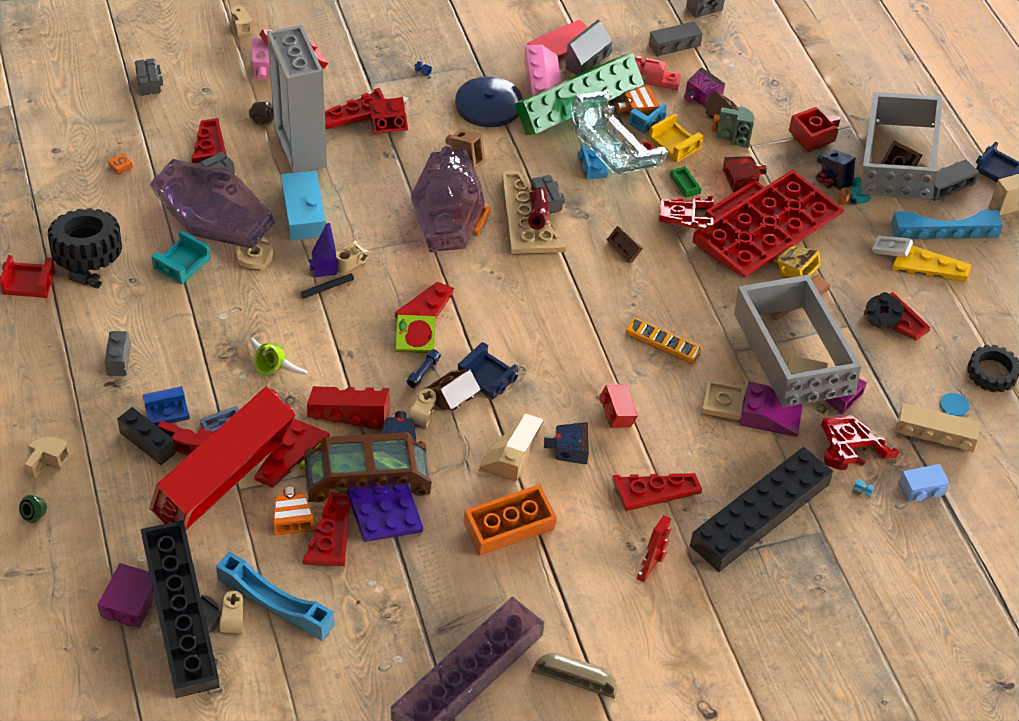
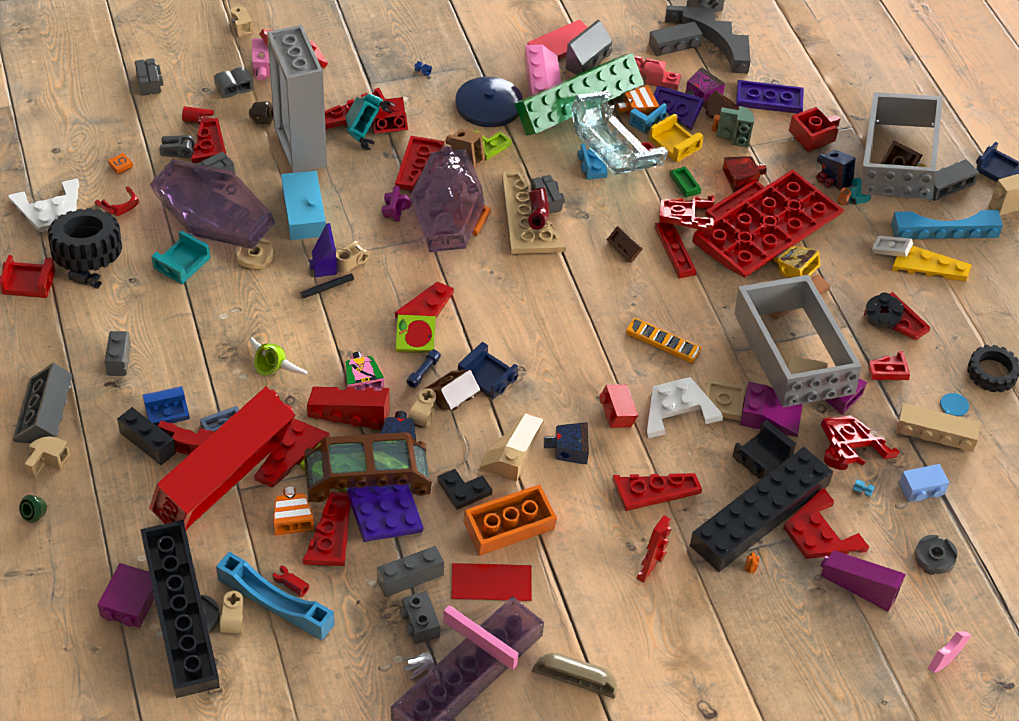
(43, 404): none -> dark grey slope
(44, 212): none -> white wing
(122, 208): none -> red helmet
(176, 146): none -> dark grey piece
(195, 115): none -> red hinge
(233, 82): none -> dark grey brick
(291, 581): none -> red bar
(362, 115): none -> teal torso
(363, 373): none -> torso
(395, 204): none -> magenta hips
(410, 571): none -> dark grey brick
(415, 159): none -> red wing
(420, 617): none -> dark grey brick
(423, 661): none -> flat silver piece
(463, 493): none -> black plate
(480, 637): none -> bright pink tile
(491, 581): none -> red sticker
(495, 144): none -> lime tile
(675, 249): none -> red tile
(676, 399): none -> white wing
(683, 105): none -> dark purple wing
(719, 32): none -> dark grey arch
(752, 563): none -> orange piece
(765, 450): none -> black panel
(769, 96): none -> dark purple tile
(813, 533): none -> red wing
(863, 578): none -> magenta slope
(889, 368): none -> red wing
(931, 563): none -> dark grey plate
(949, 652): none -> bright pink tile

